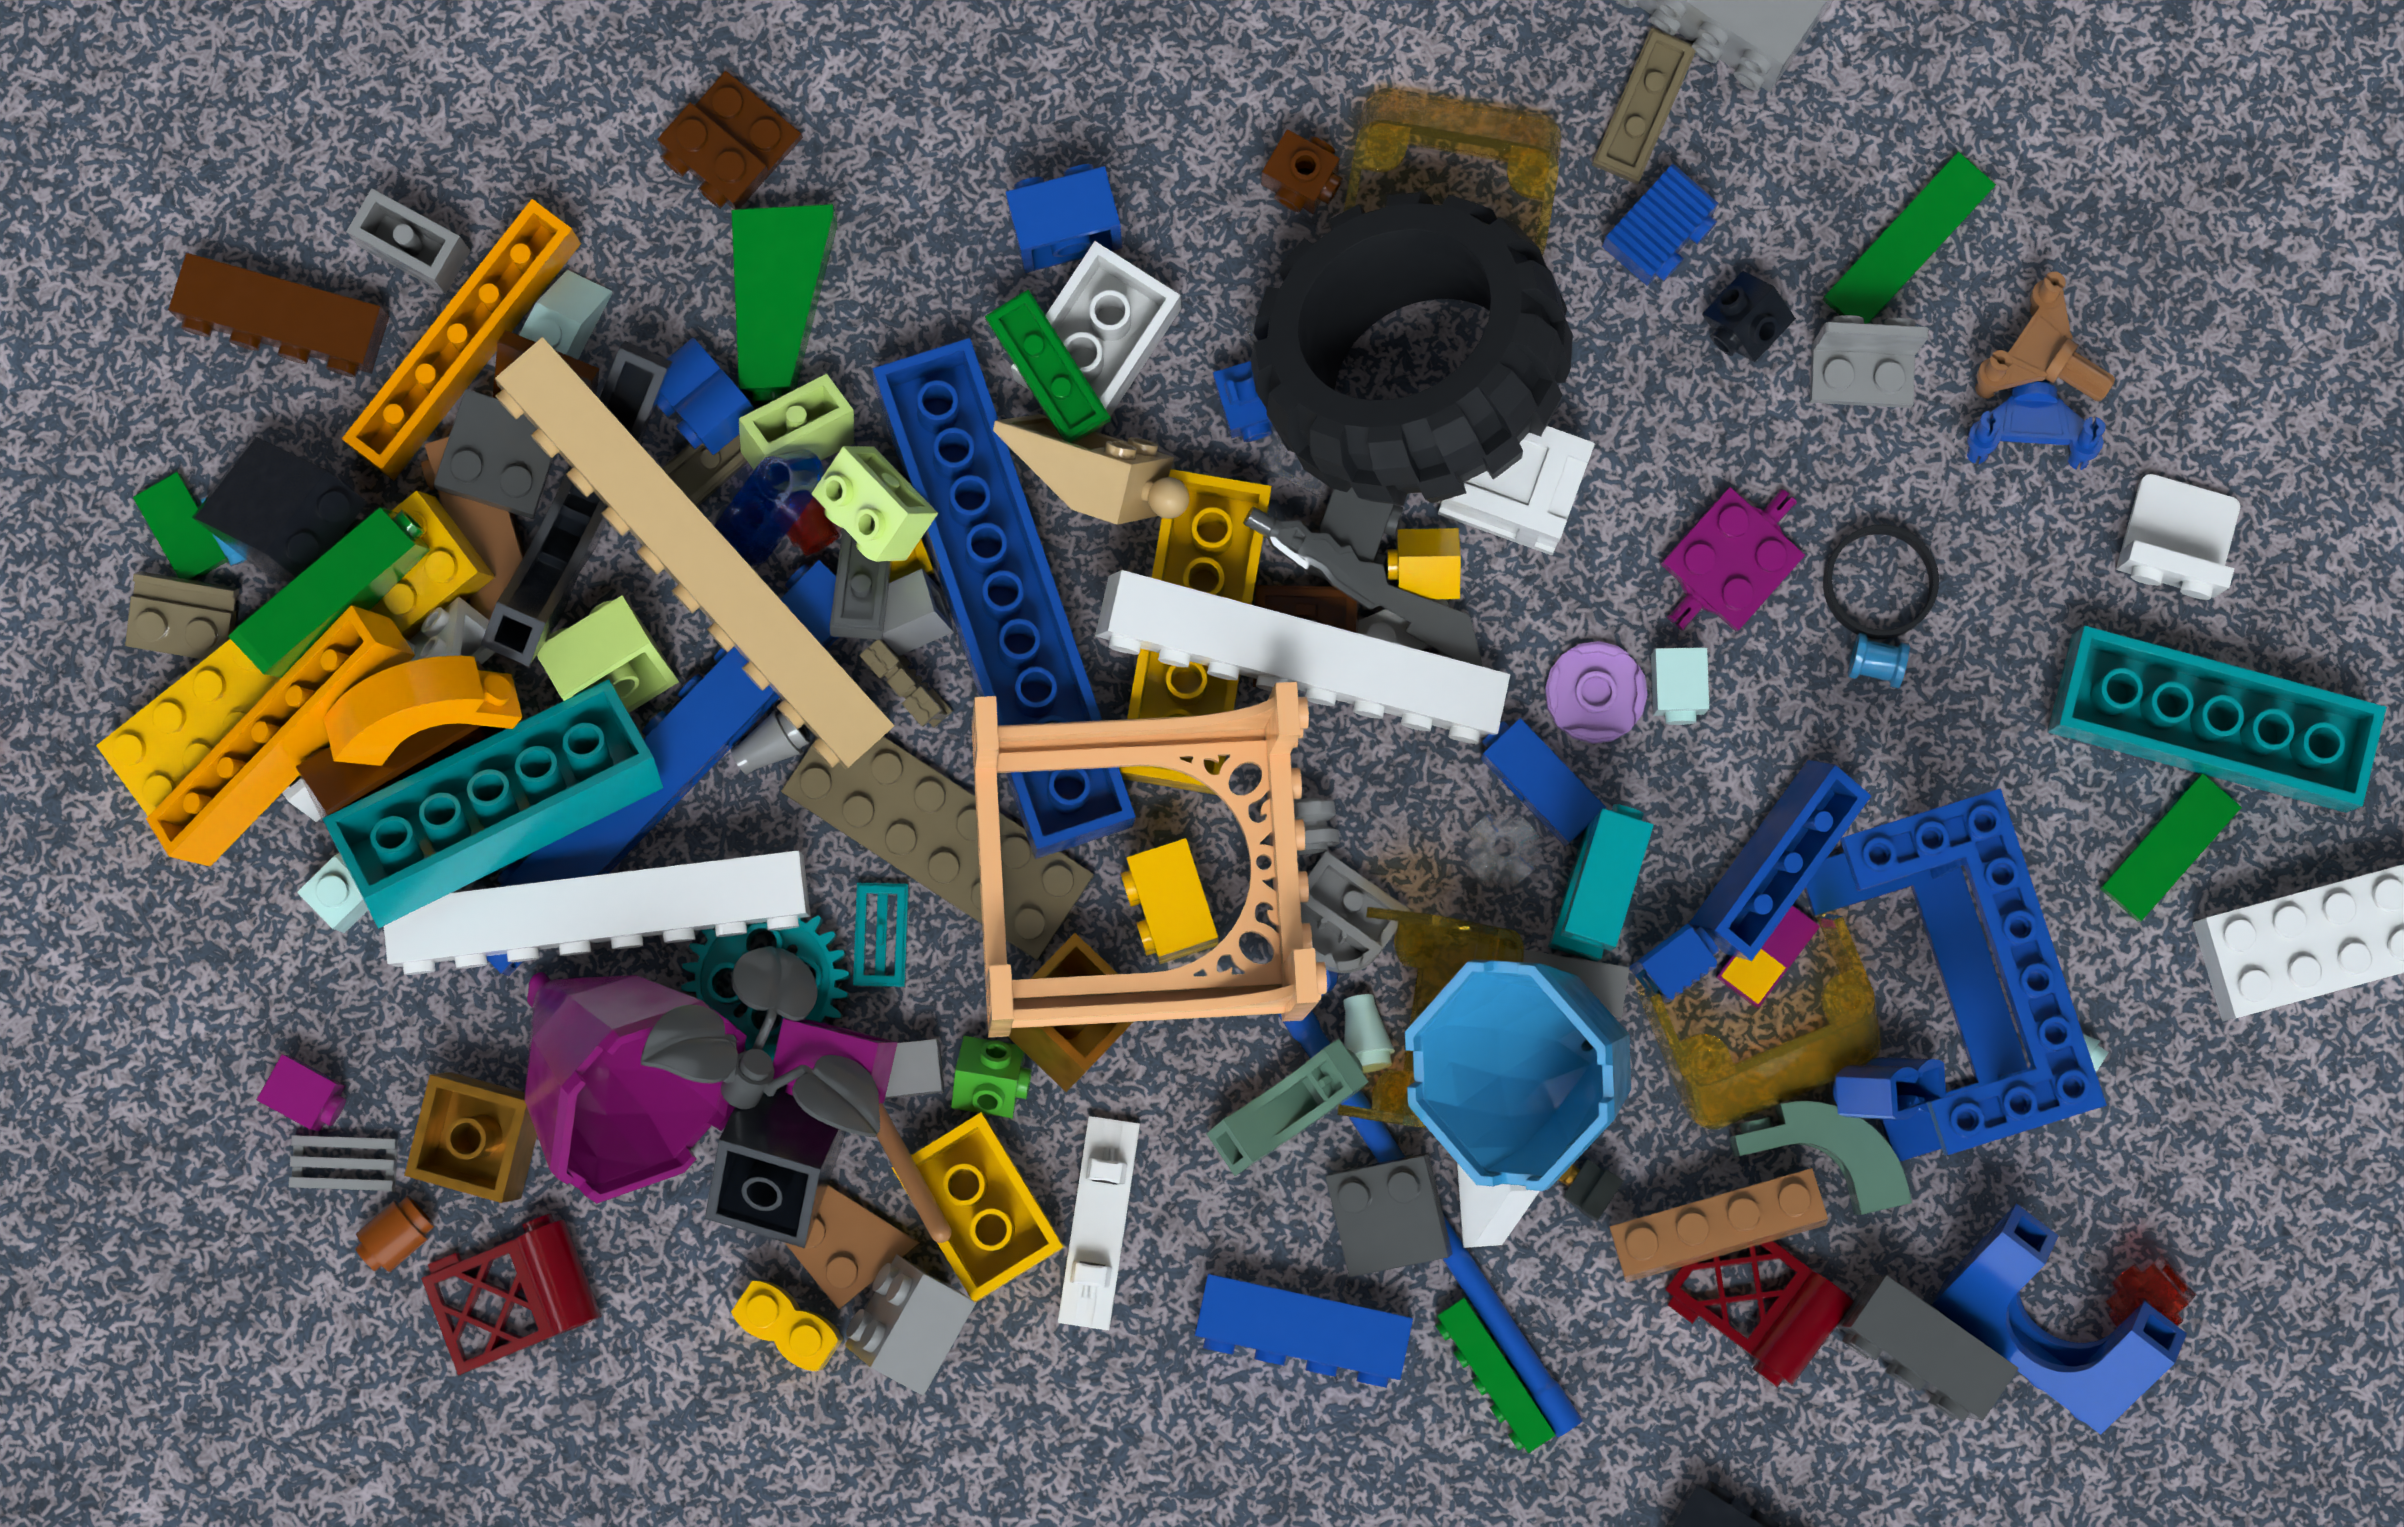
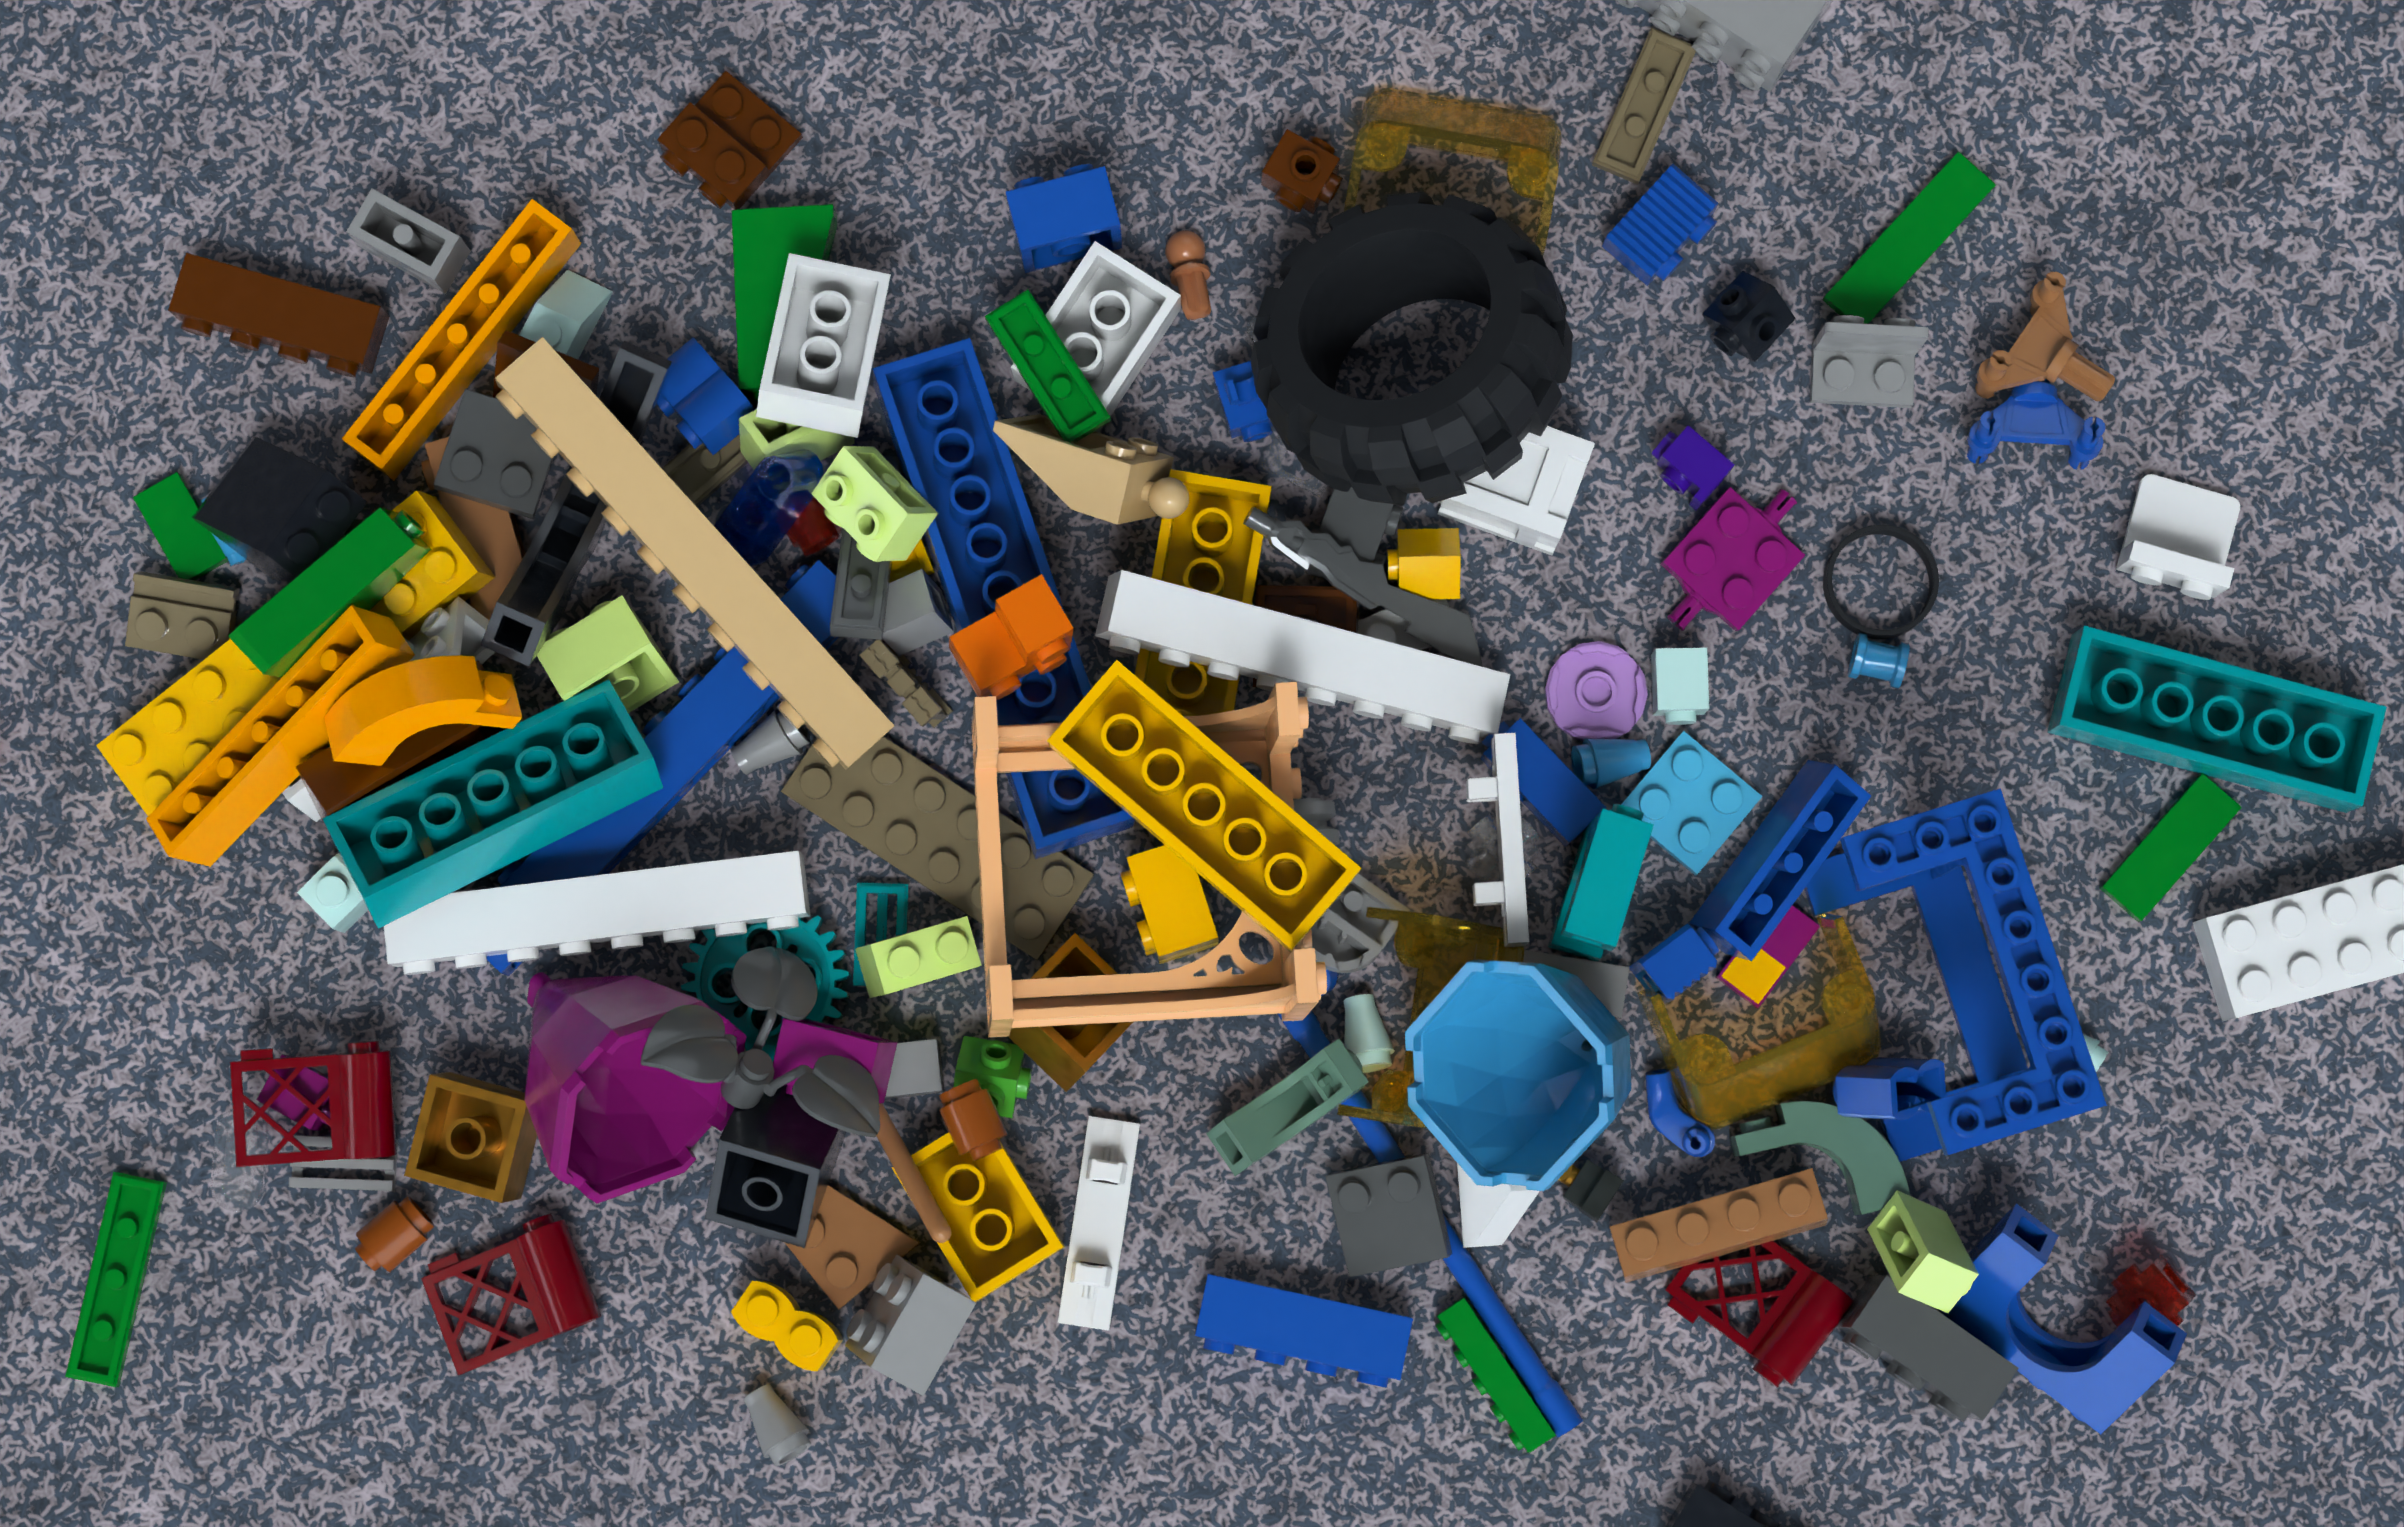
(116, 1279): none -> green tile
(235, 1186): none -> clear tile
(358, 1100): none -> dark red piece
(776, 1426): none -> light grey cone
(823, 345): none -> white brick
(918, 957): none -> yellowish green brick
(972, 1120): none -> dark orange brick
(1016, 639): none -> orange brick
(1185, 253): none -> nougat axle
(1203, 806): none -> yellow brick
(1511, 889): none -> white hinge
(1608, 760): none -> dark azure cone
(1672, 1119): none -> blue arm
(1691, 465): none -> dark purple brick
(1692, 802): none -> medium azure plate
(1922, 1252): none -> yellowish green brick

